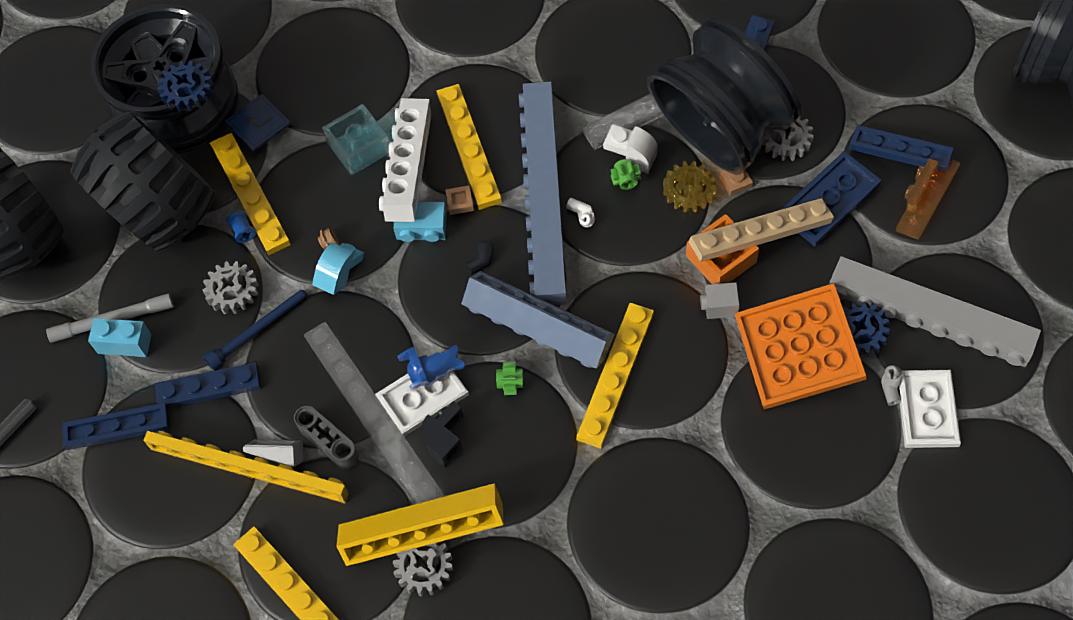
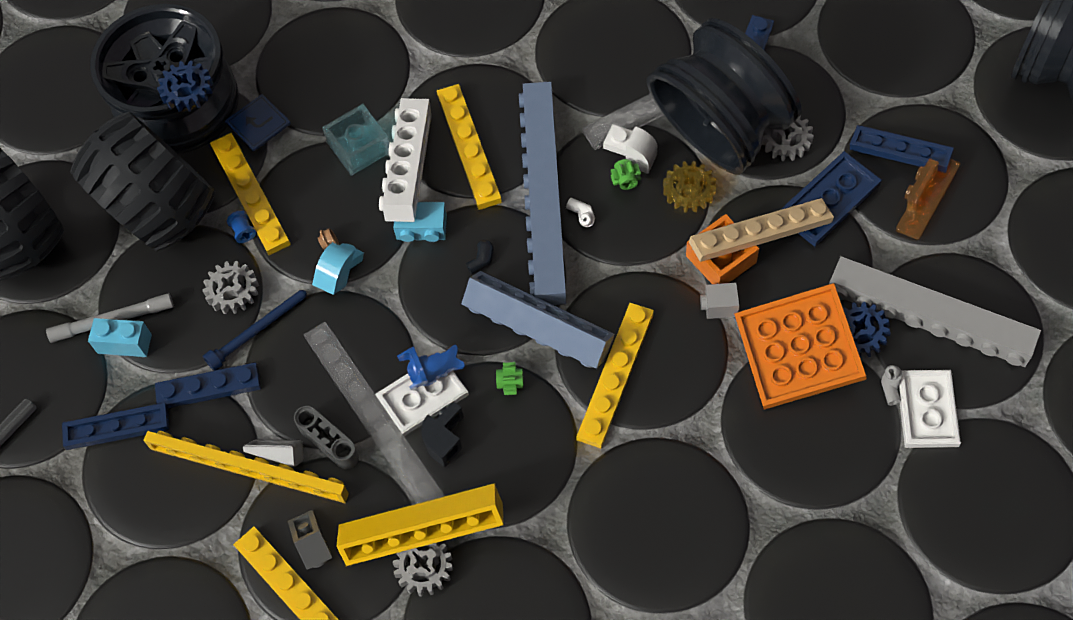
(309, 540): none -> dark grey slope
(459, 200): medium nougat plate -> none
(735, 183): medium nougat plate -> none

